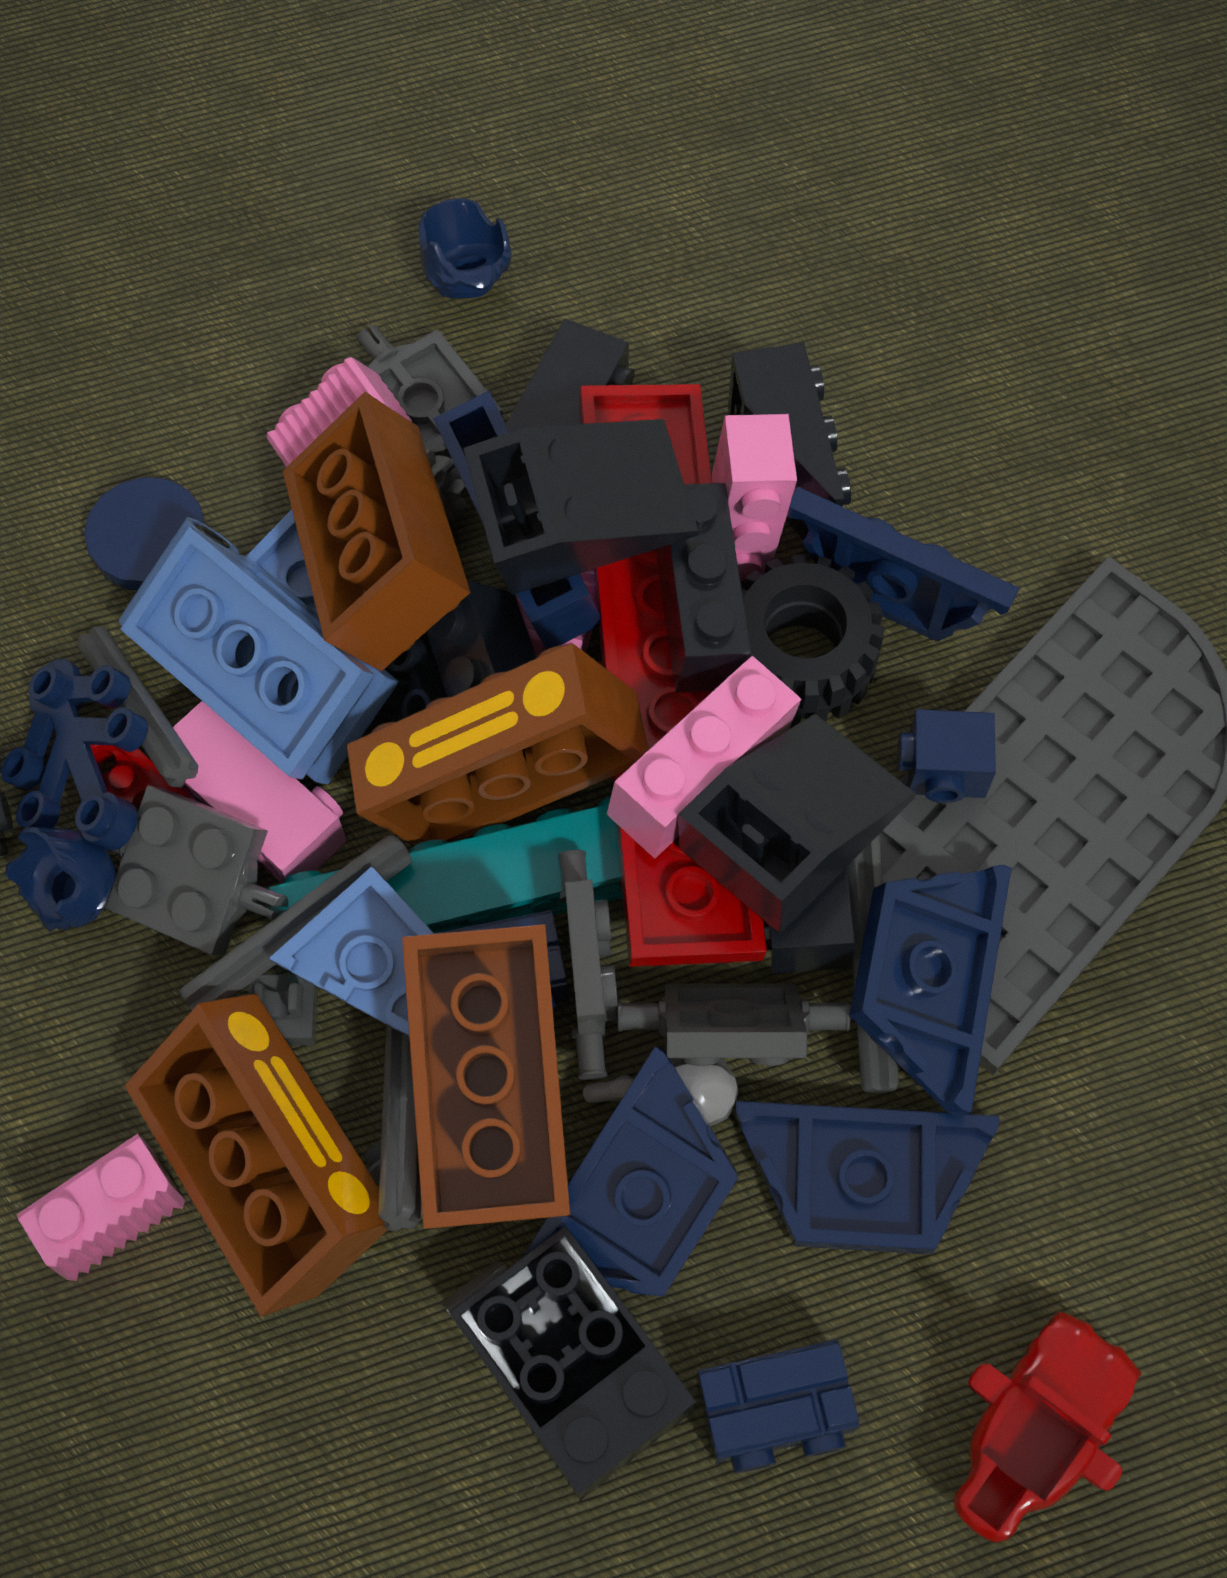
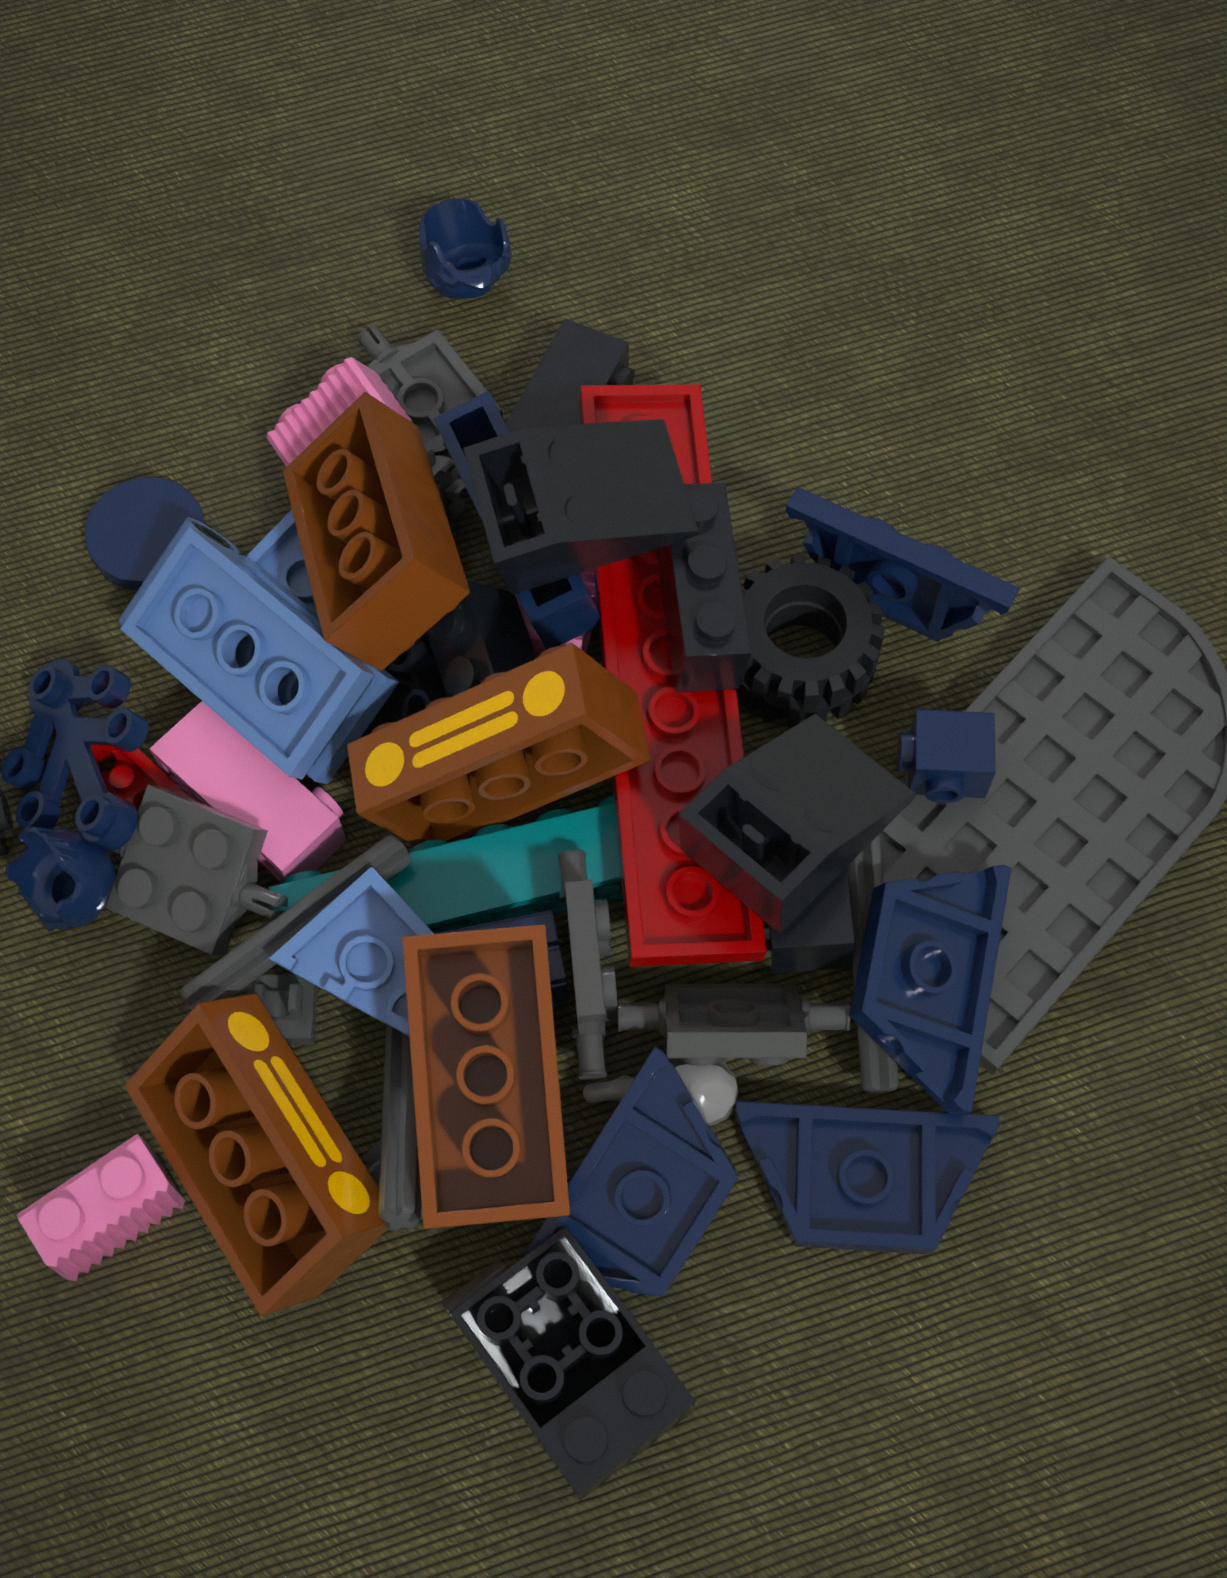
(161, 741): dark grey axle -> none
(721, 730): bright pink brick -> none
(760, 480): bright pink brick -> none
(778, 1404): dark blue brick -> none
(785, 383): black slope -> none
(1044, 1426): red piece -> none

